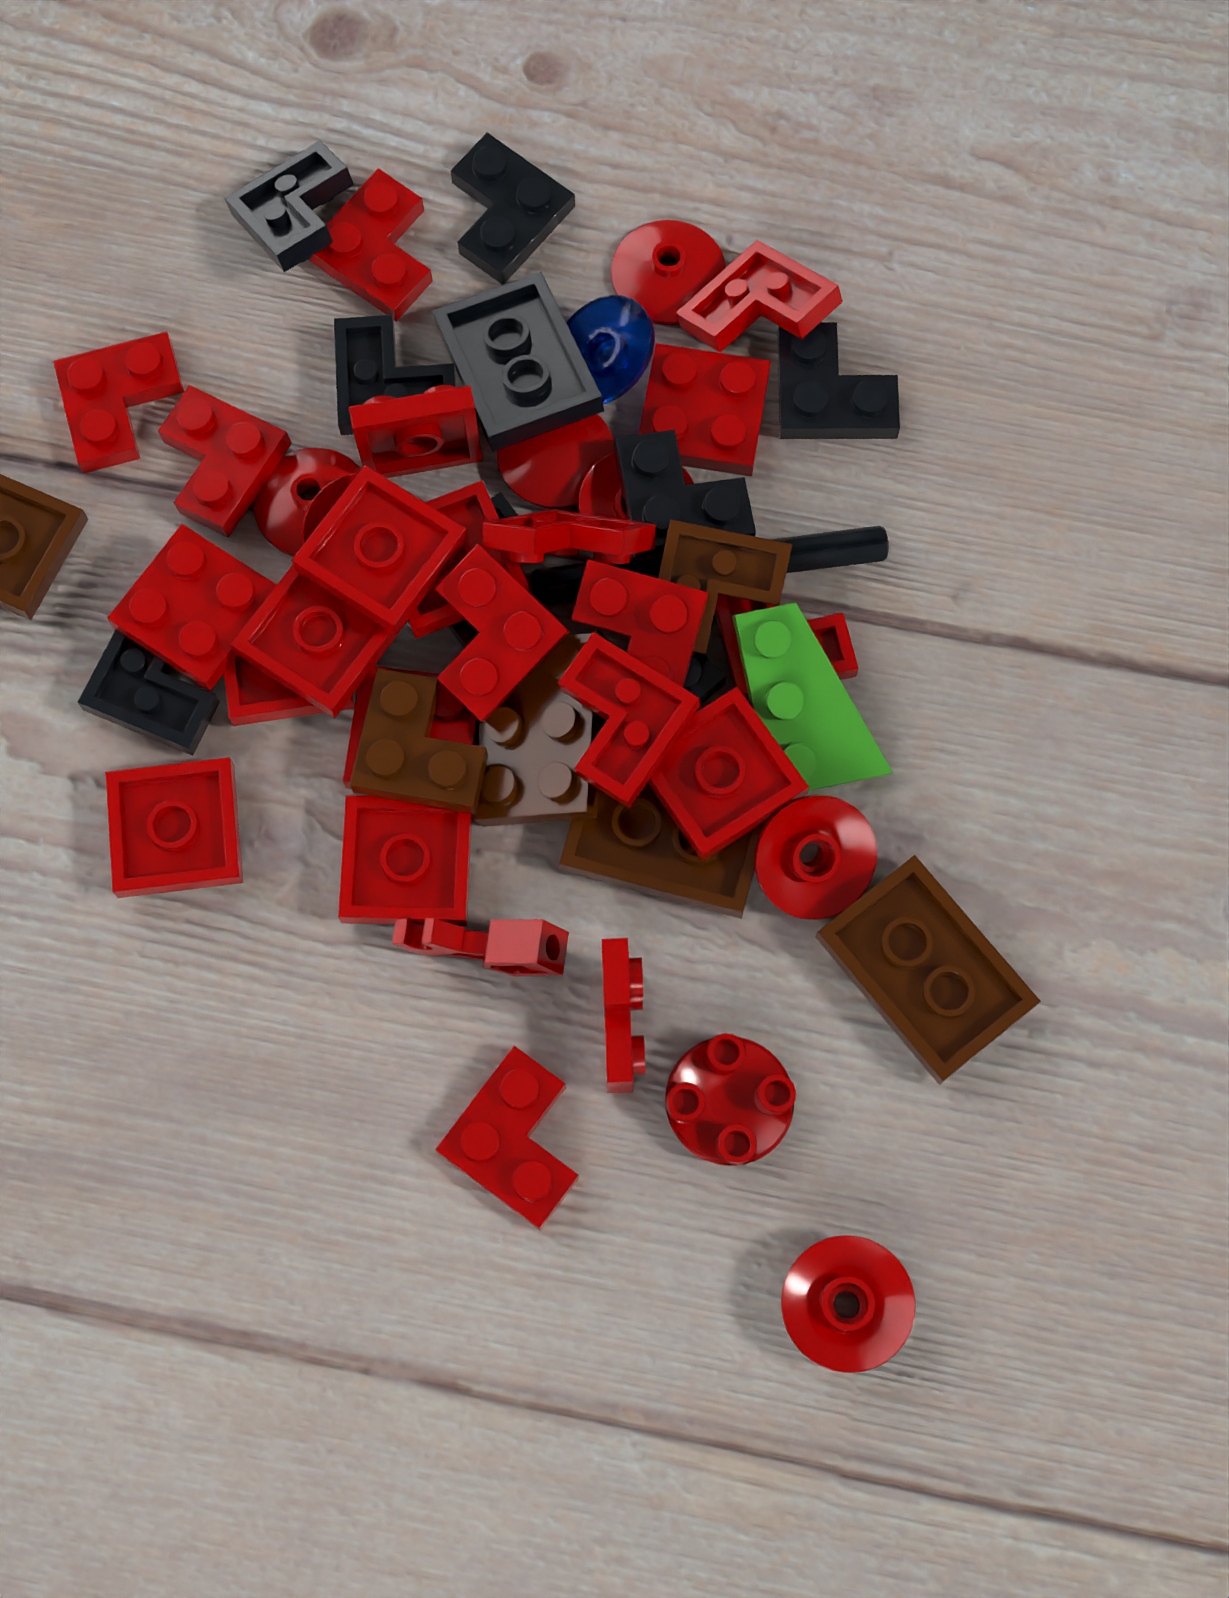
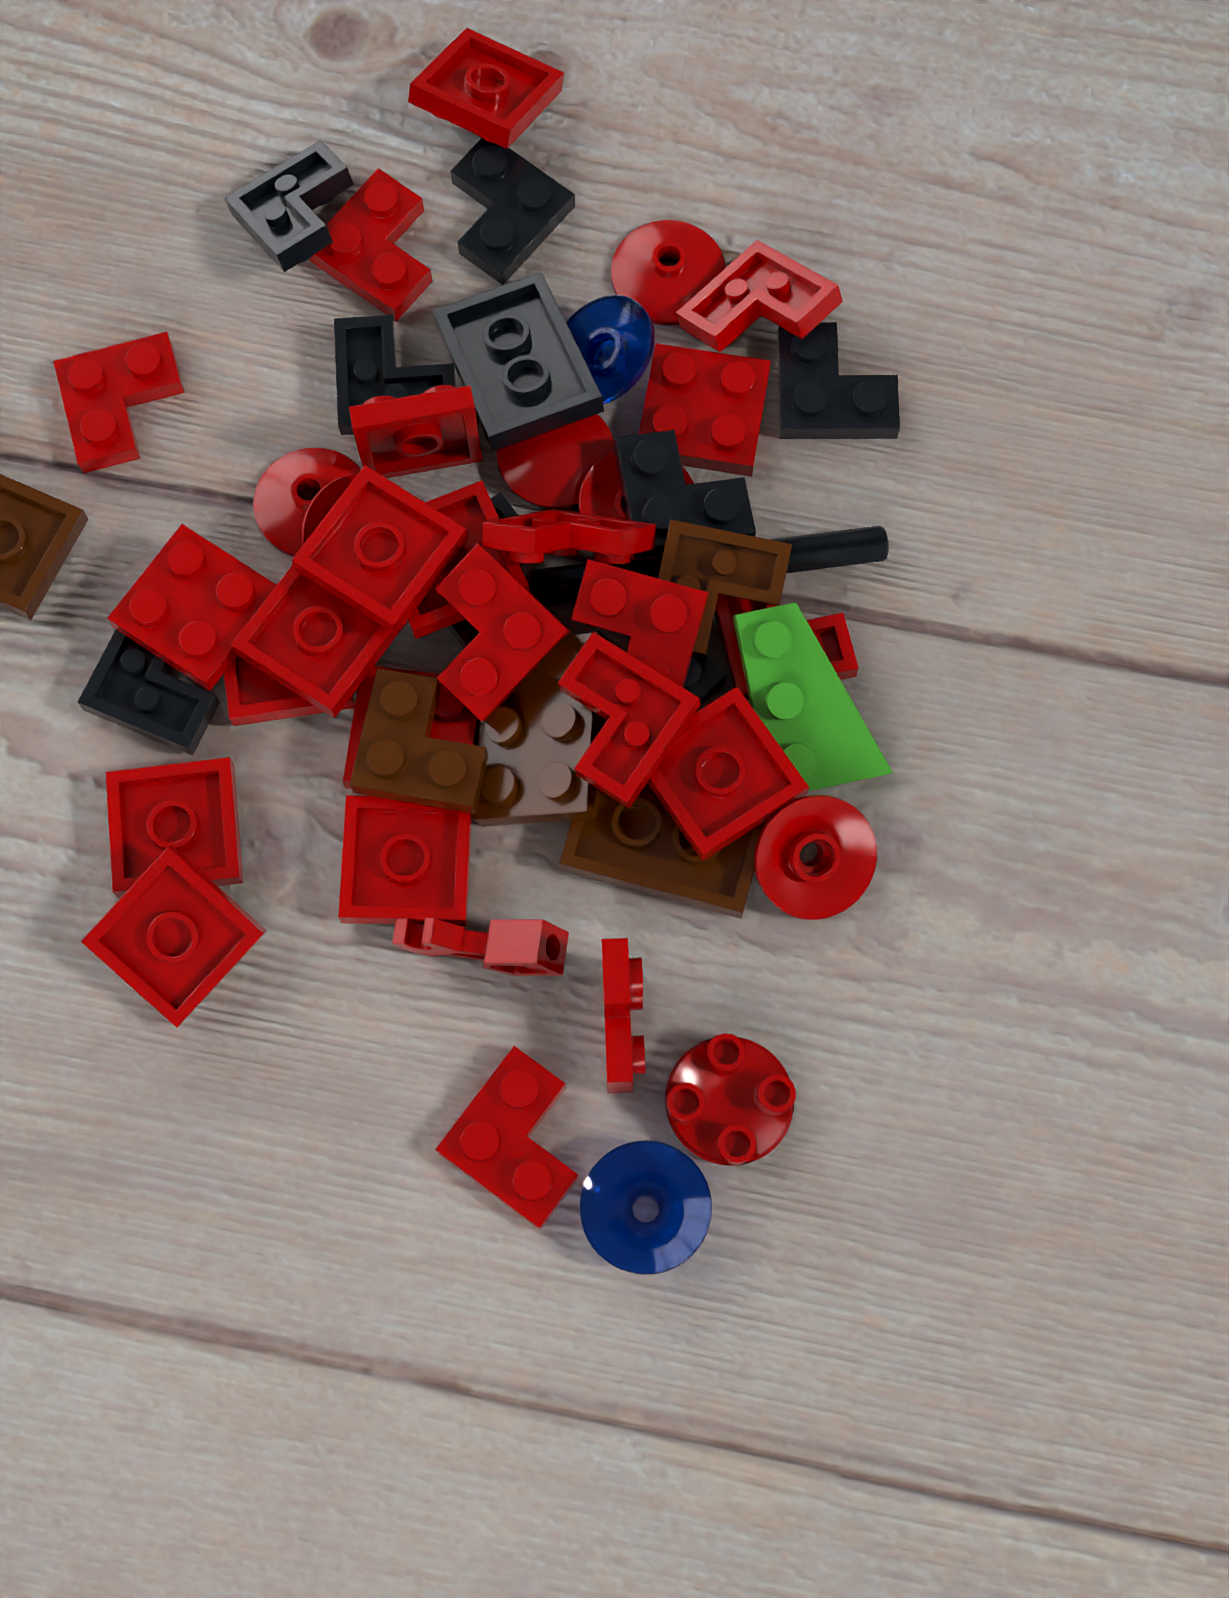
(173, 936): none -> red plate
(234, 453): red plate -> none
(486, 88): none -> red plate
(654, 1173): none -> clear blue dish
(877, 1284): red dish -> none
(927, 969): reddish brown plate -> none

